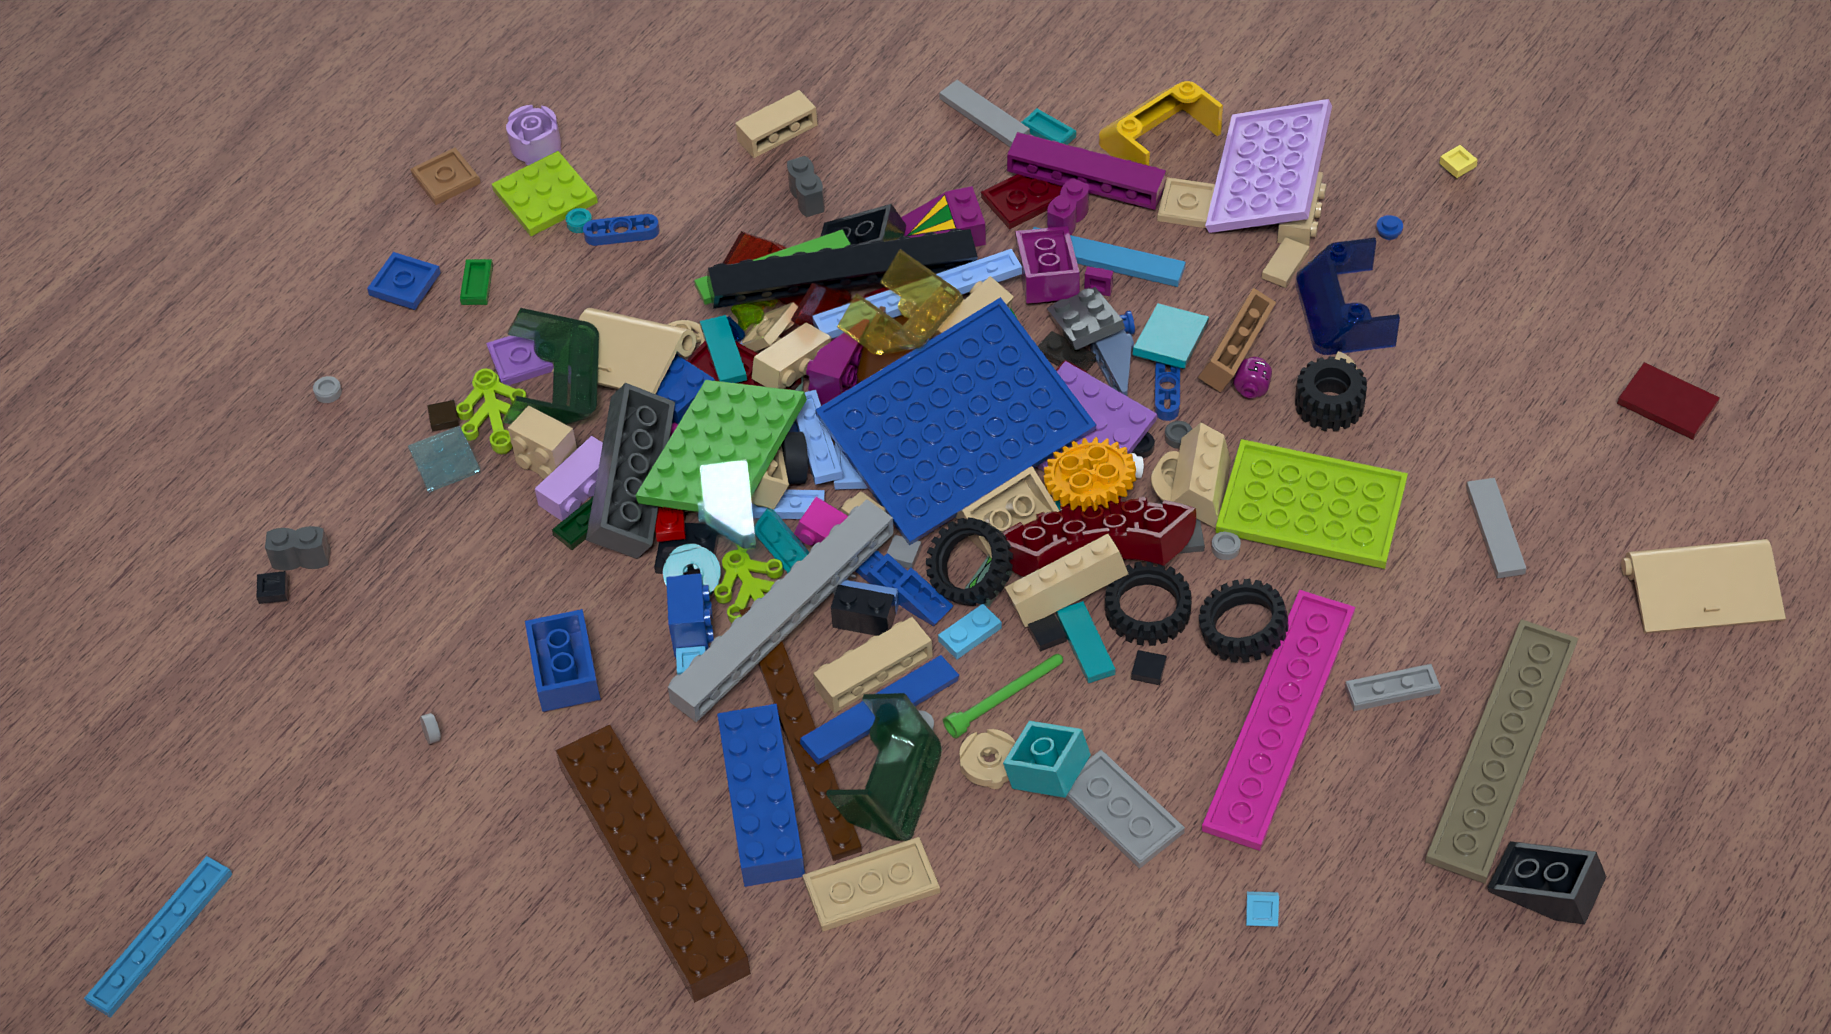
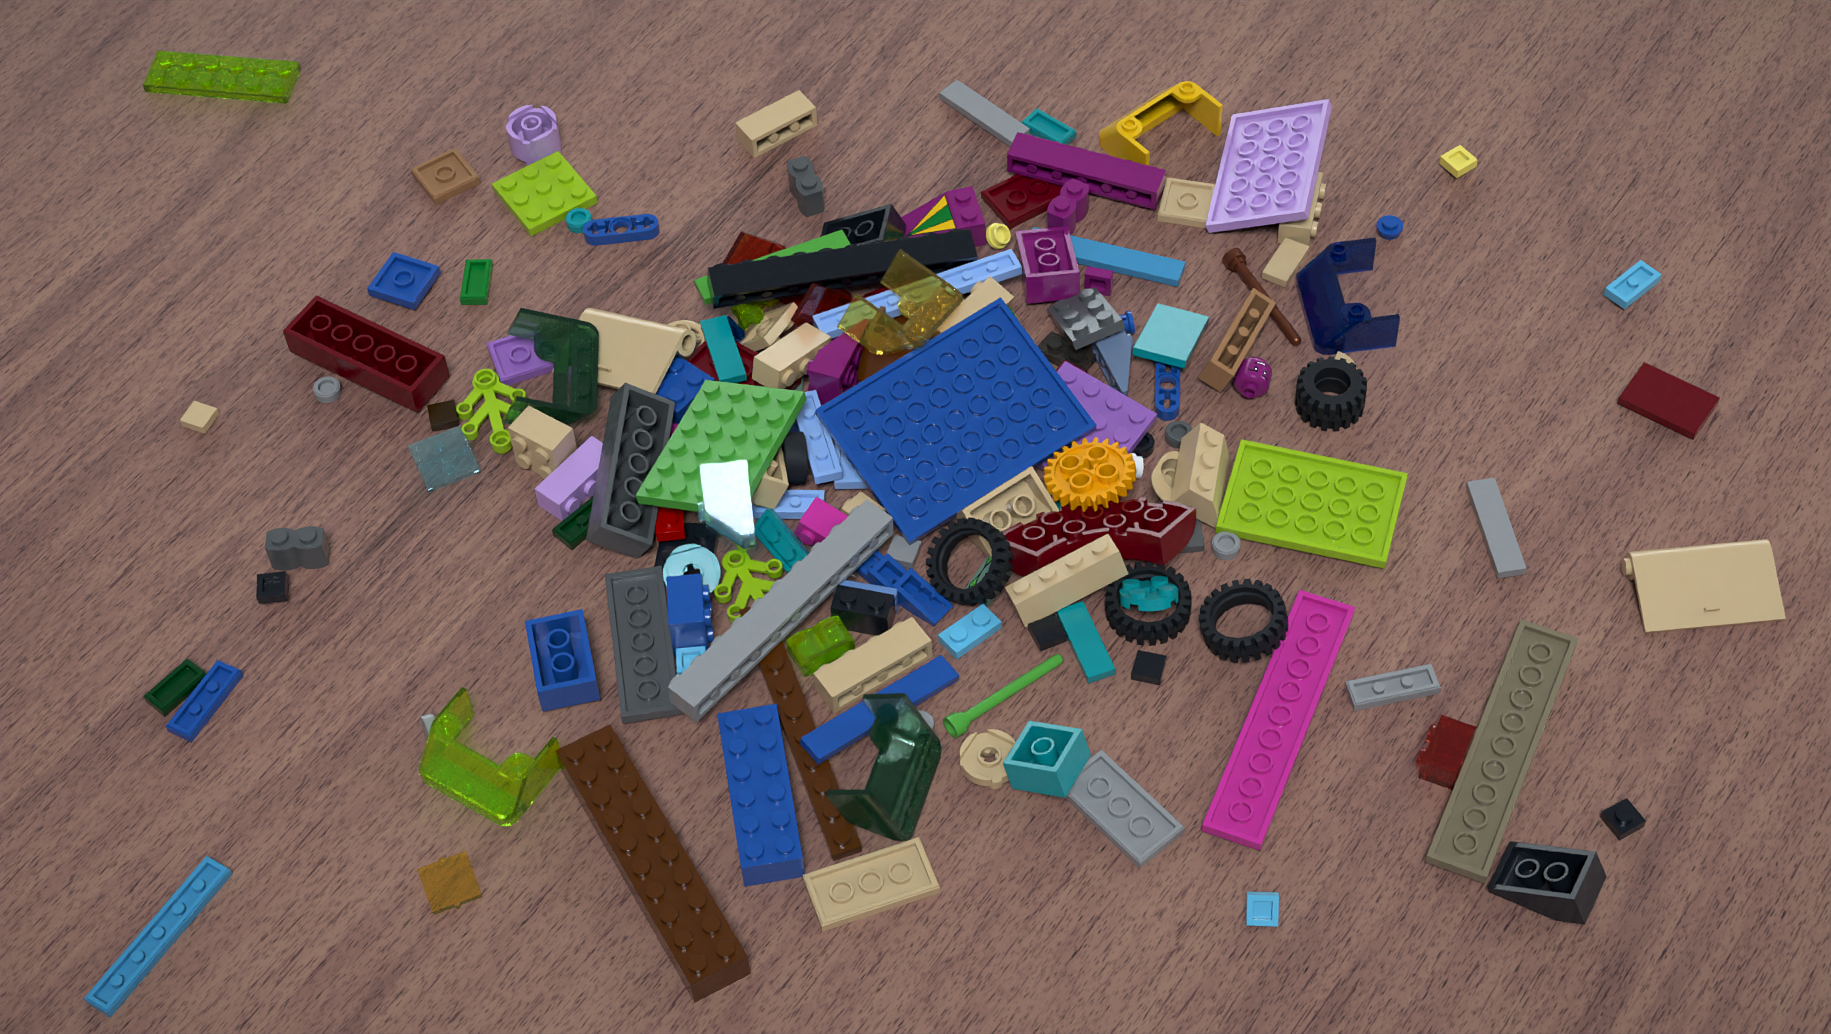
(175, 687): none -> dark green tile
(199, 417): none -> tan tile
(204, 701): none -> blue tile
(222, 77): none -> clear neon green plate
(366, 353): none -> dark red brick
(449, 883): none -> clear yellow piece
(490, 789): none -> clear neon green windscreen
(641, 643): none -> dark grey plate
(819, 645): none -> clear neon green brick
(998, 235): none -> light yellow plate
(1148, 595): none -> teal plate
(1236, 261): none -> copper piece
(1445, 752): none -> clear red brick
(1623, 819): none -> black plate
(1632, 284): none -> medium azure plate

